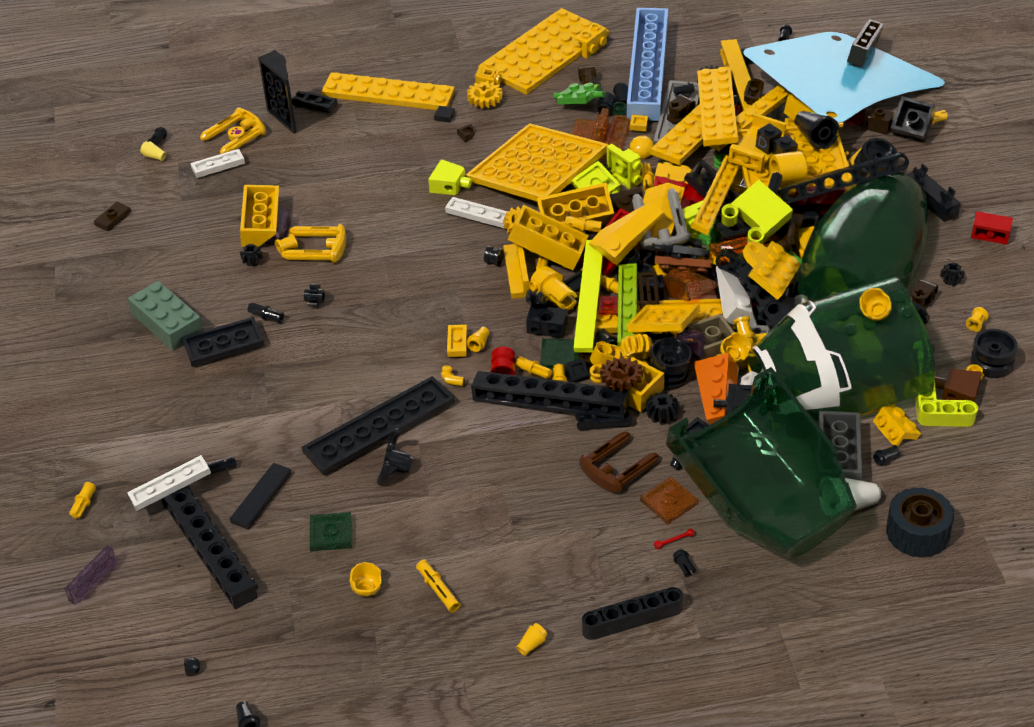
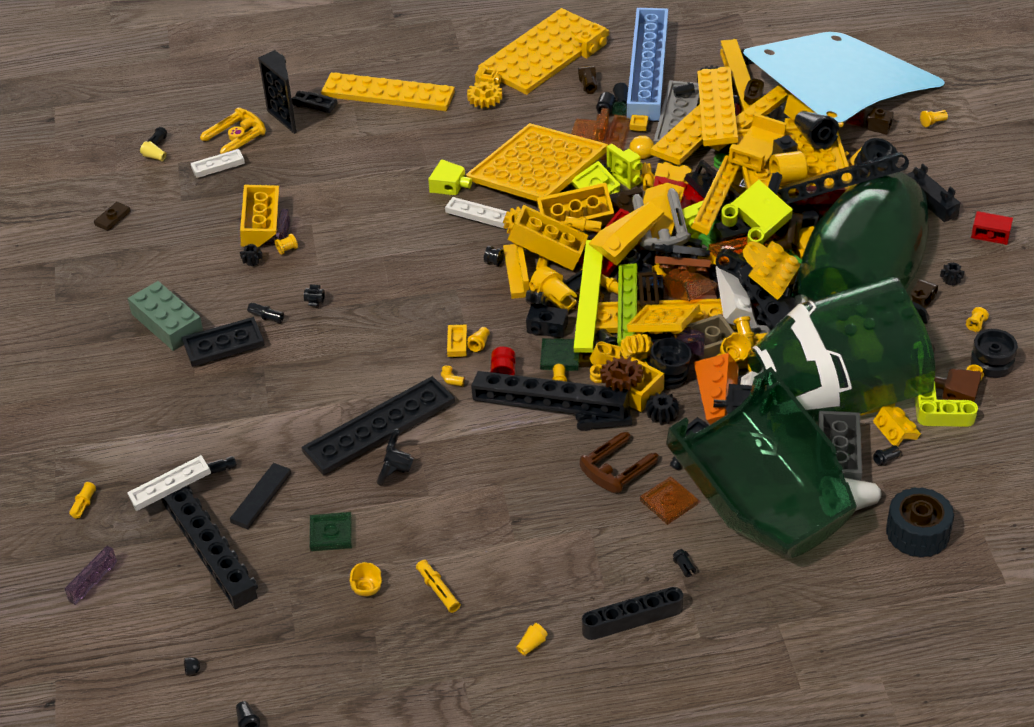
(336, 244): yellow piece -> none
(444, 114): black tile -> none
(466, 132): dark brown tile -> none
(533, 367): yellow axle -> none
(577, 370): black tile -> none
(579, 94): bright green plate -> none
(608, 305): clear red plate -> none
(658, 544): red hinge -> none
(680, 108): dark brown piece -> none
(765, 138): black brick -> none
(785, 32): black pin -> none
(865, 43): dark brown brick -> none
(875, 304): yellow hair -> none
(913, 119): black brick -> none

